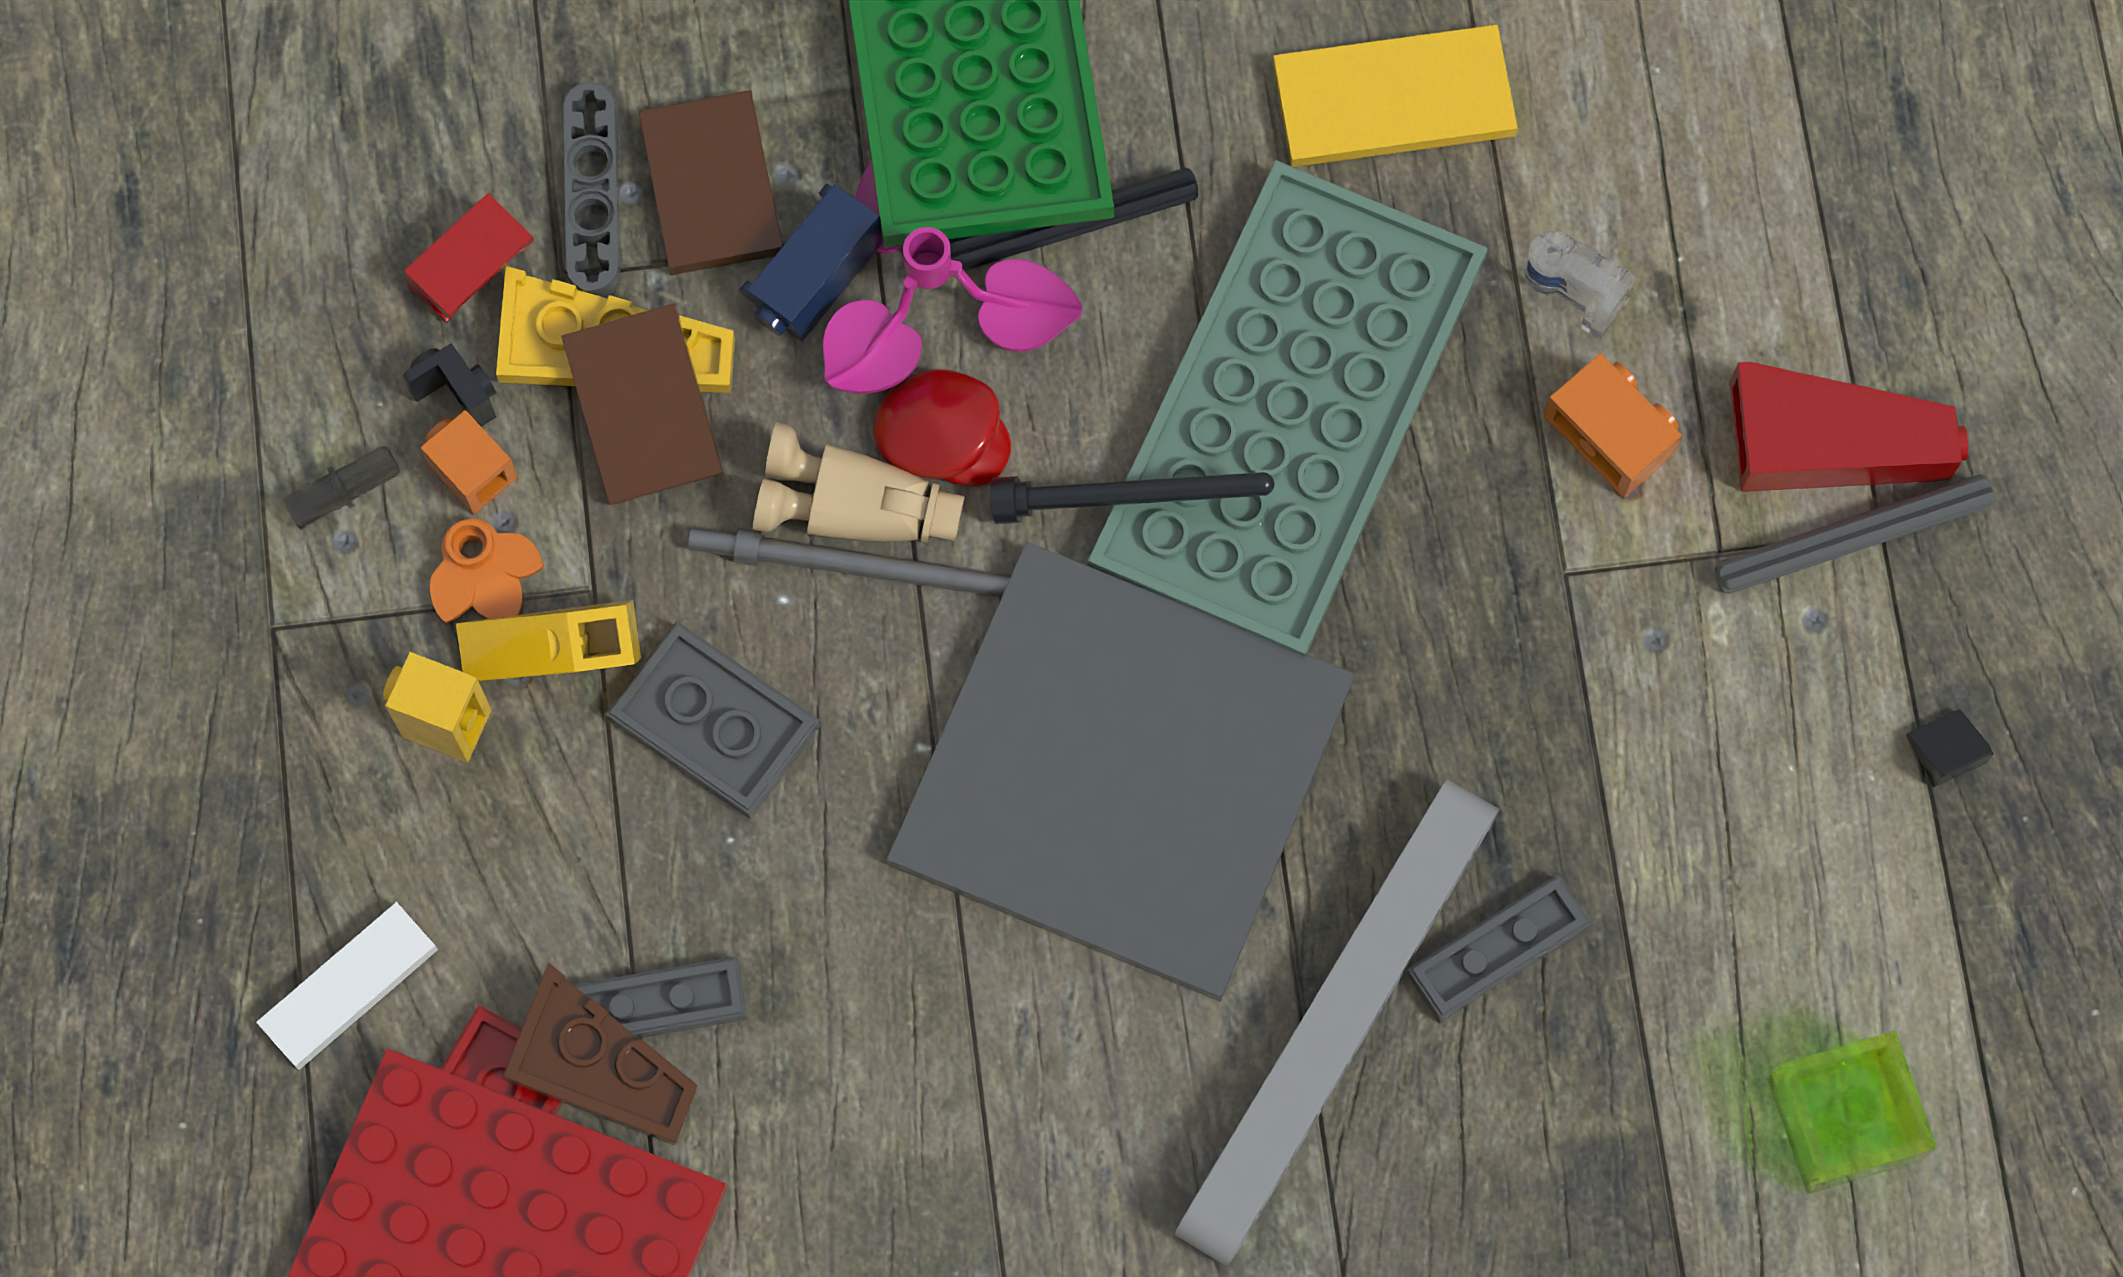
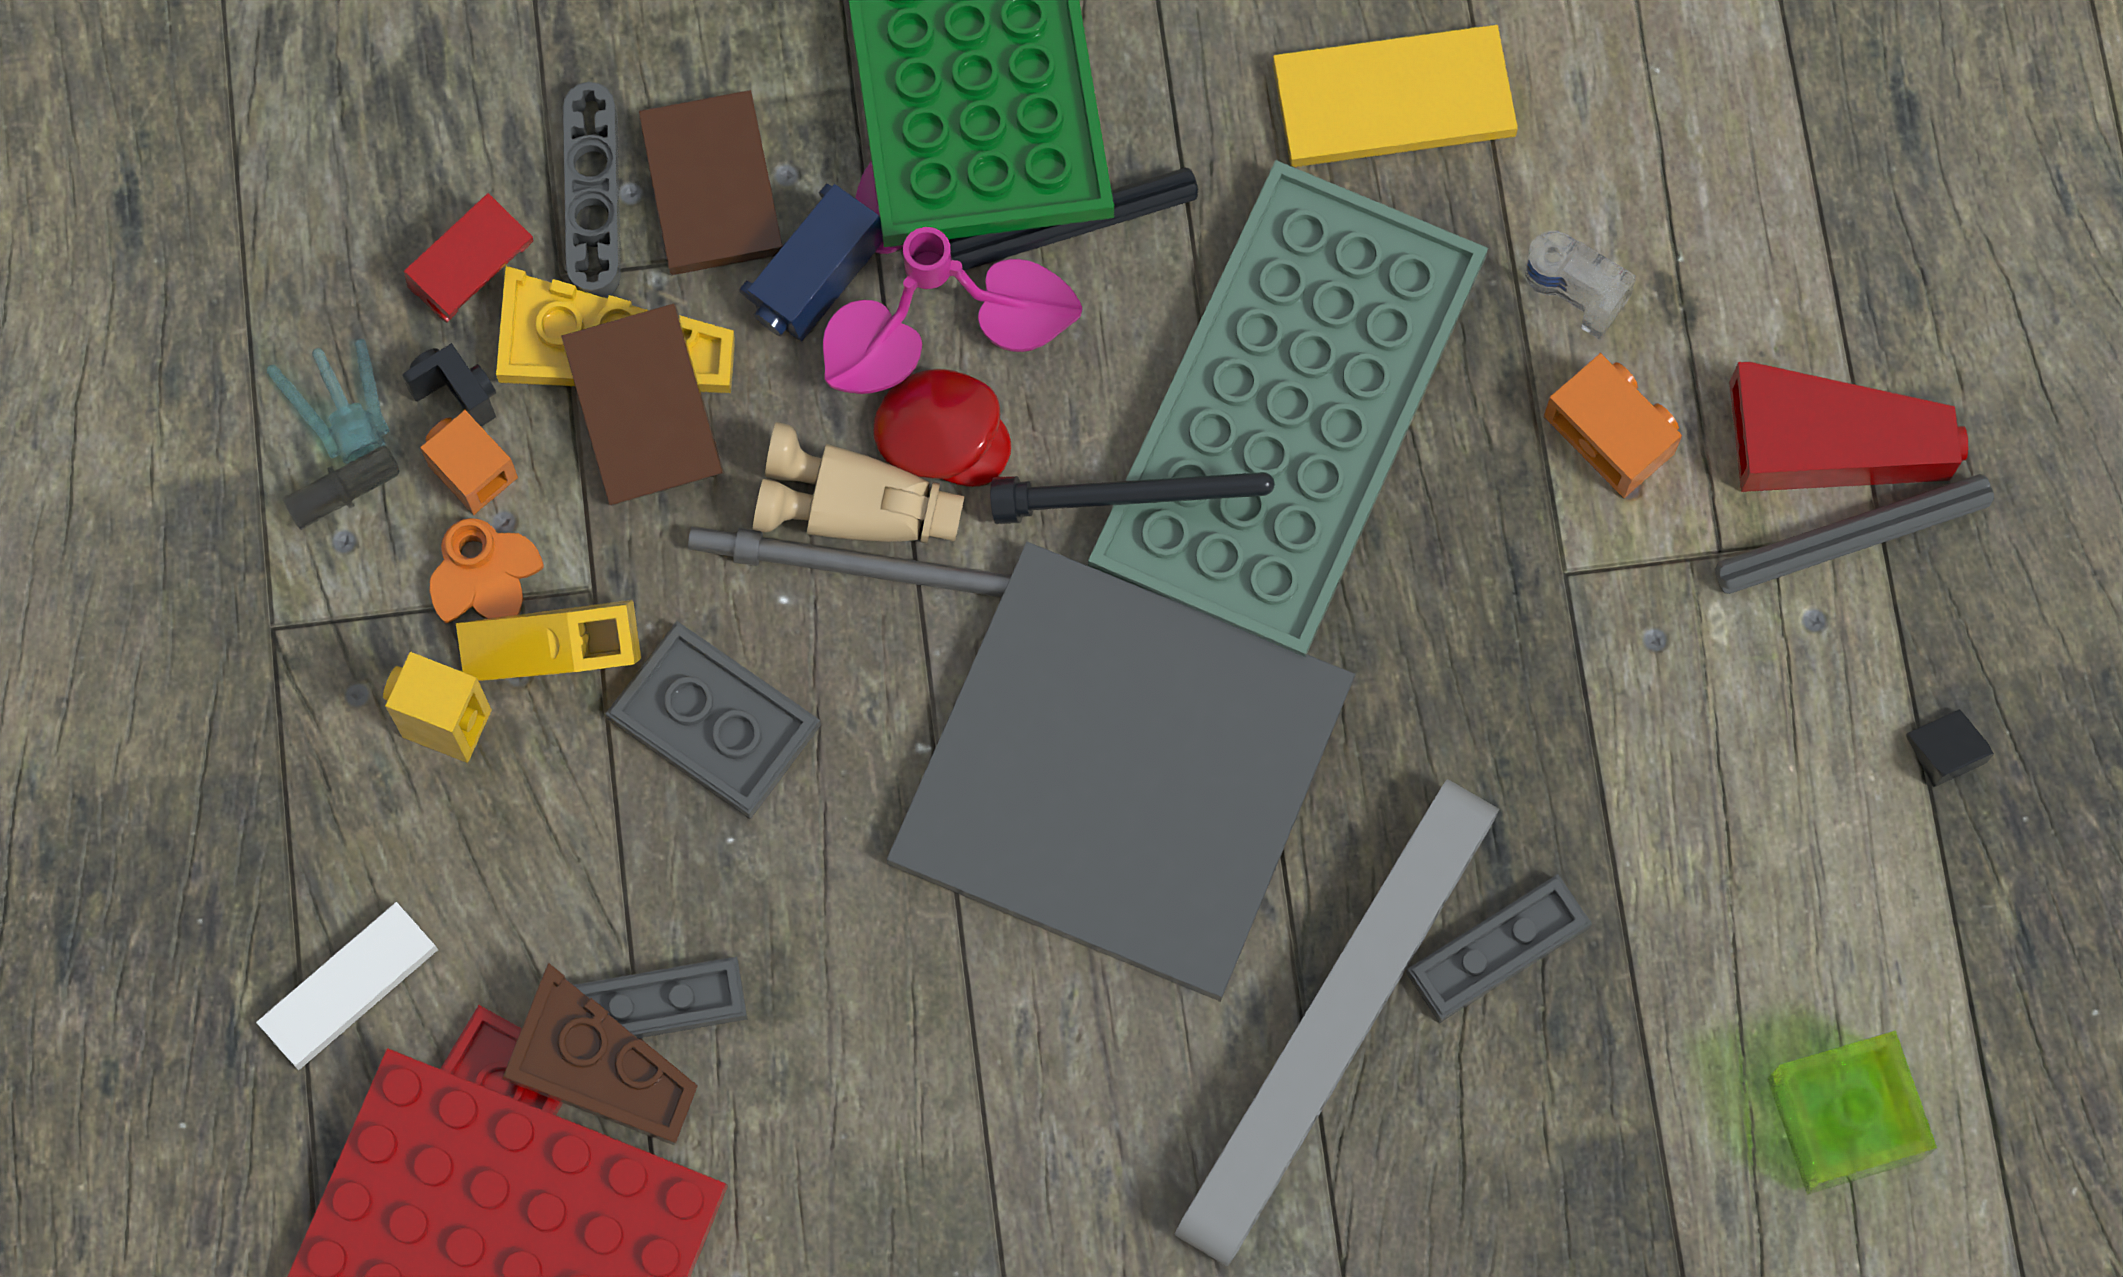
(351, 429): none -> clear light blue plant

